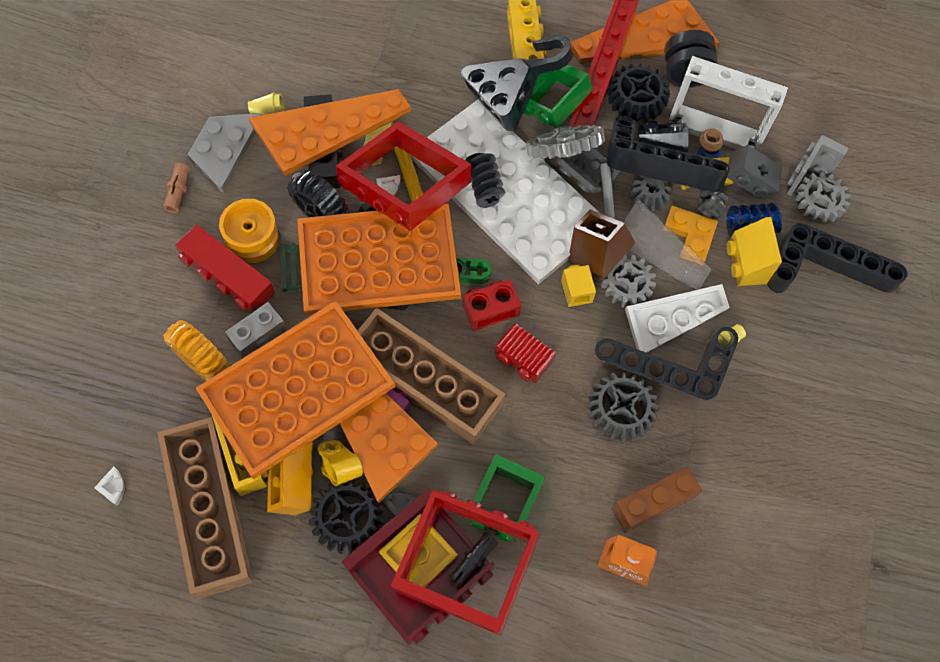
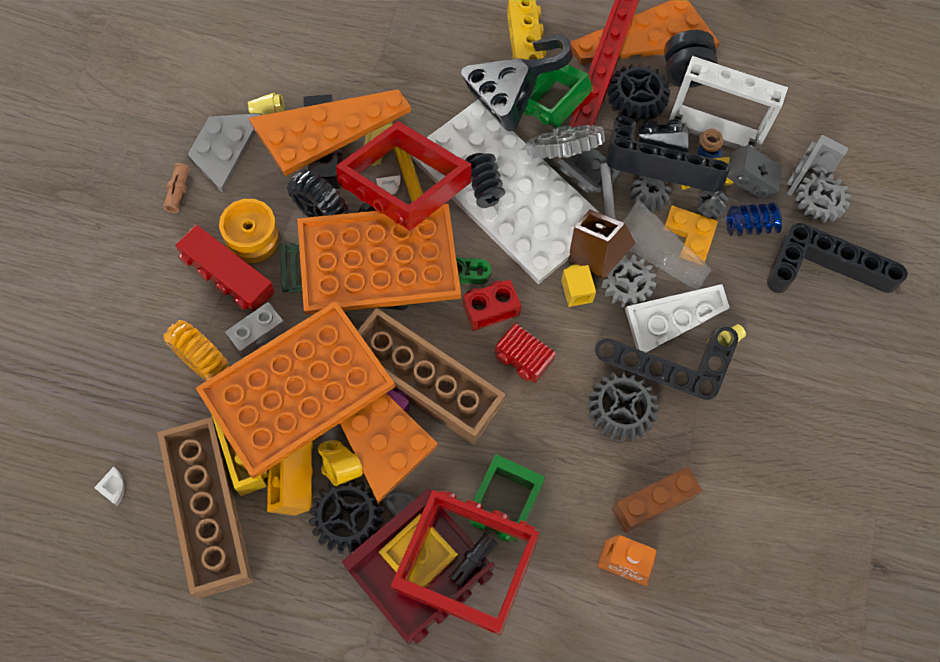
(754, 253): yellow slope -> none

